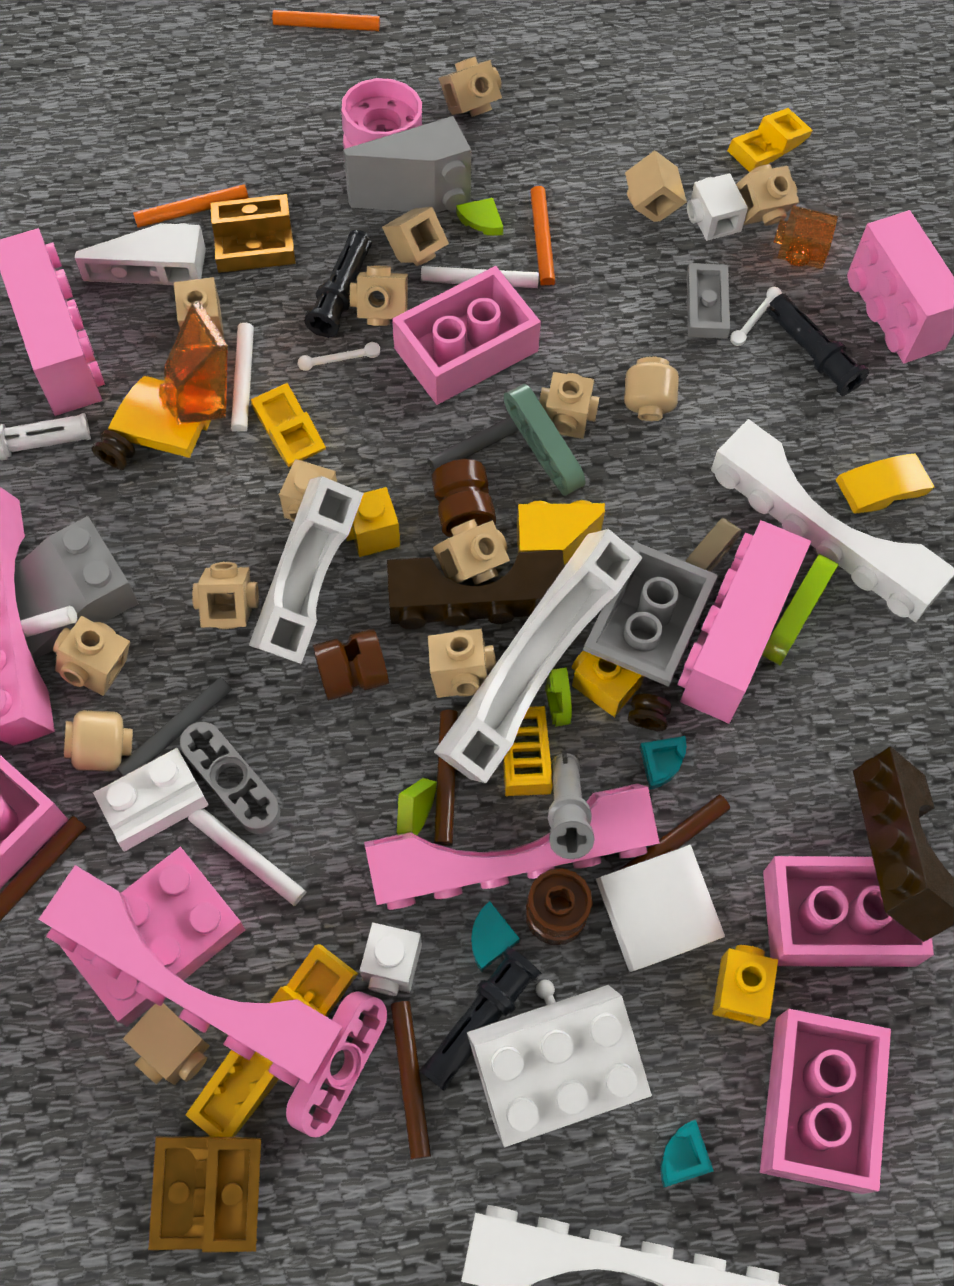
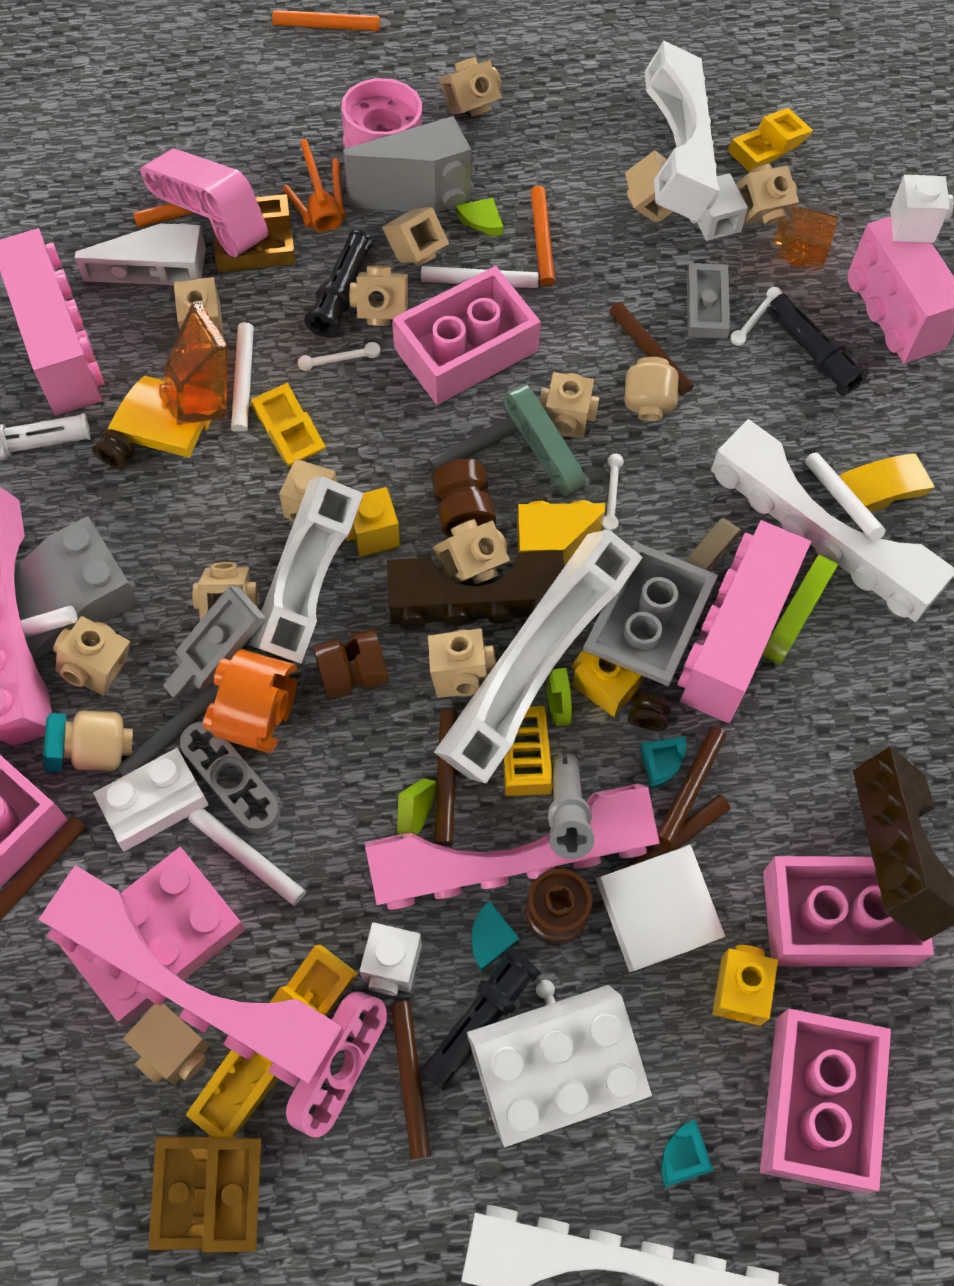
(54, 742): none -> teal tile
(212, 192): none -> bright pink beam
(215, 637): none -> light grey hinge
(251, 699): none -> orange brick
(323, 209): none -> orange plant
(615, 462): none -> white hinge
(646, 342): none -> reddish brown bar
(689, 175): none -> white arch
(690, 787): none -> reddish brown bar
(845, 497): none -> white bar
(920, 208): none -> white brick

